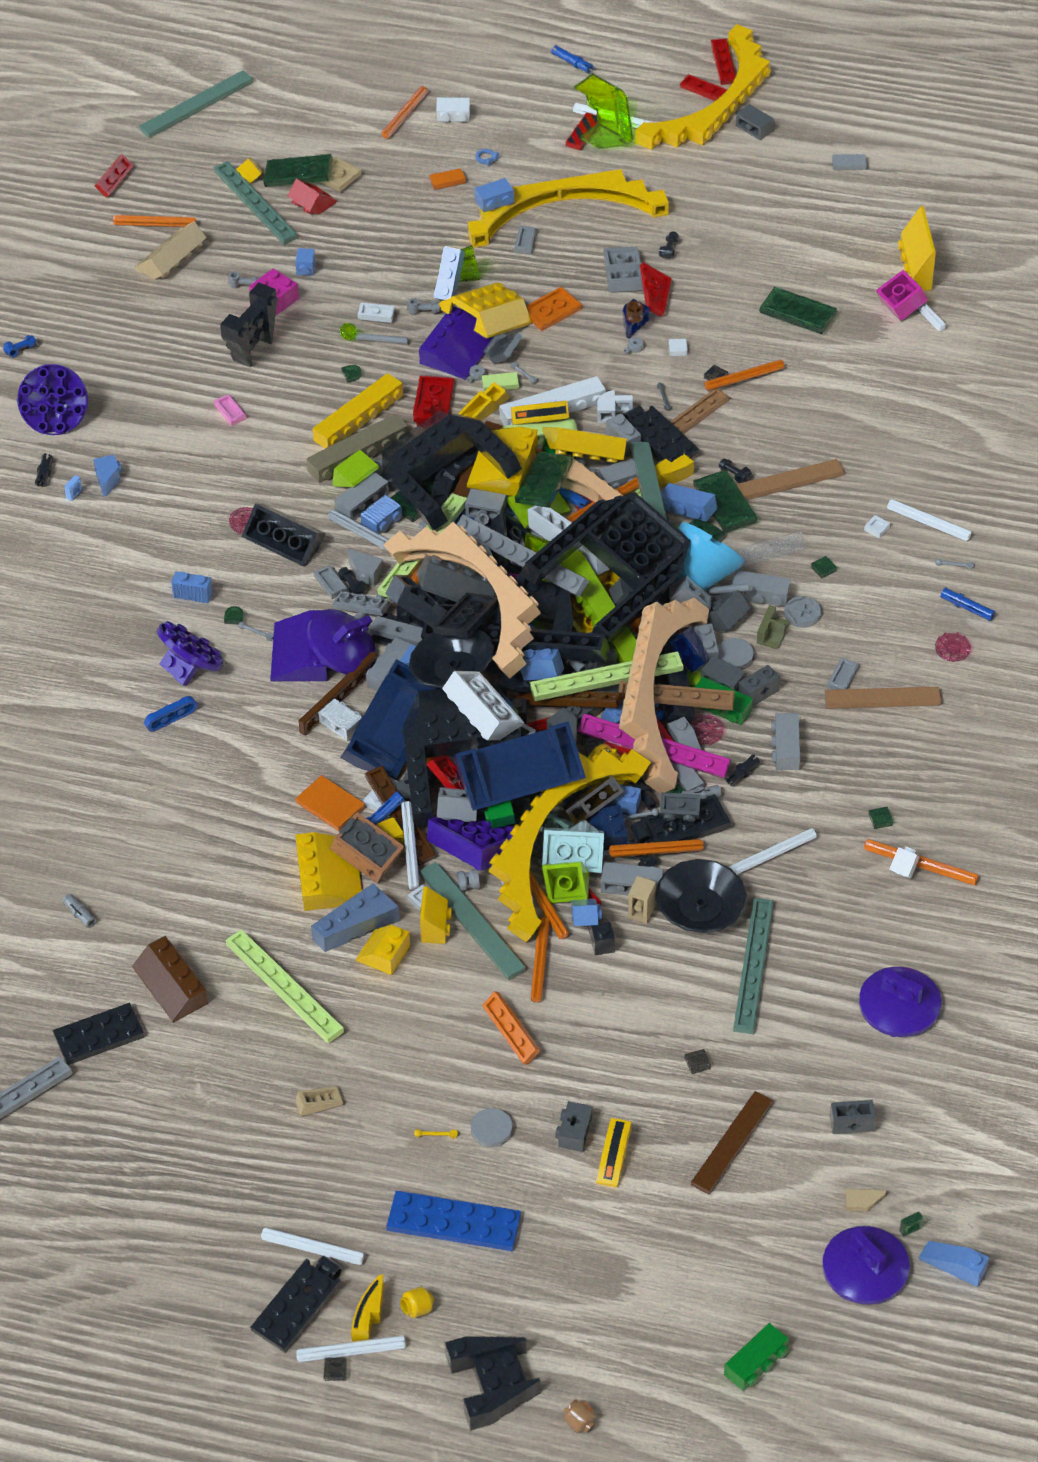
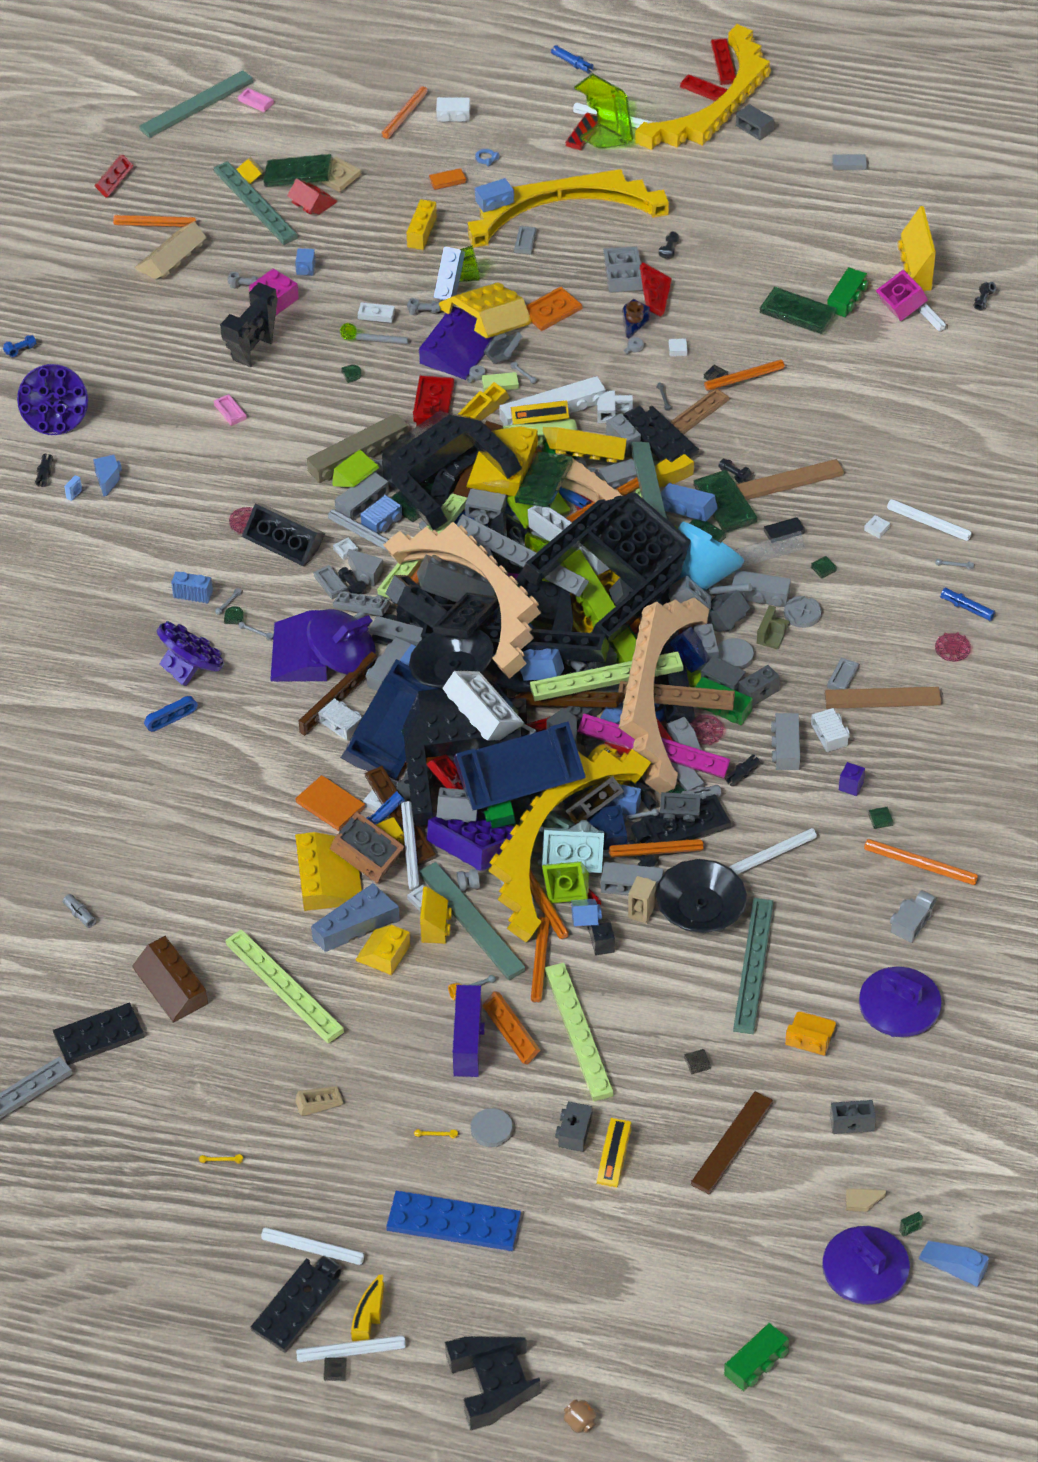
(237, 592): none -> light grey hinge
(238, 1158): none -> yellow hinge
(256, 100): none -> bright pink tile
(343, 546): none -> white tile
(358, 411): yellow brick -> none
(416, 1302): yellow head -> none
(421, 224): none -> yellow brick
(452, 987): none -> hinge
(467, 1031): none -> dark purple brick
(578, 1032): none -> yellowish green plate
(783, 528): none -> black tile
(810, 1033): none -> light orange bracket
(830, 729): none -> white brick
(848, 291): none -> green brick
(851, 779): none -> dark purple brick
(905, 862): white brick -> none
(912, 916): none -> light grey hinge
(985, 290): none -> black bar

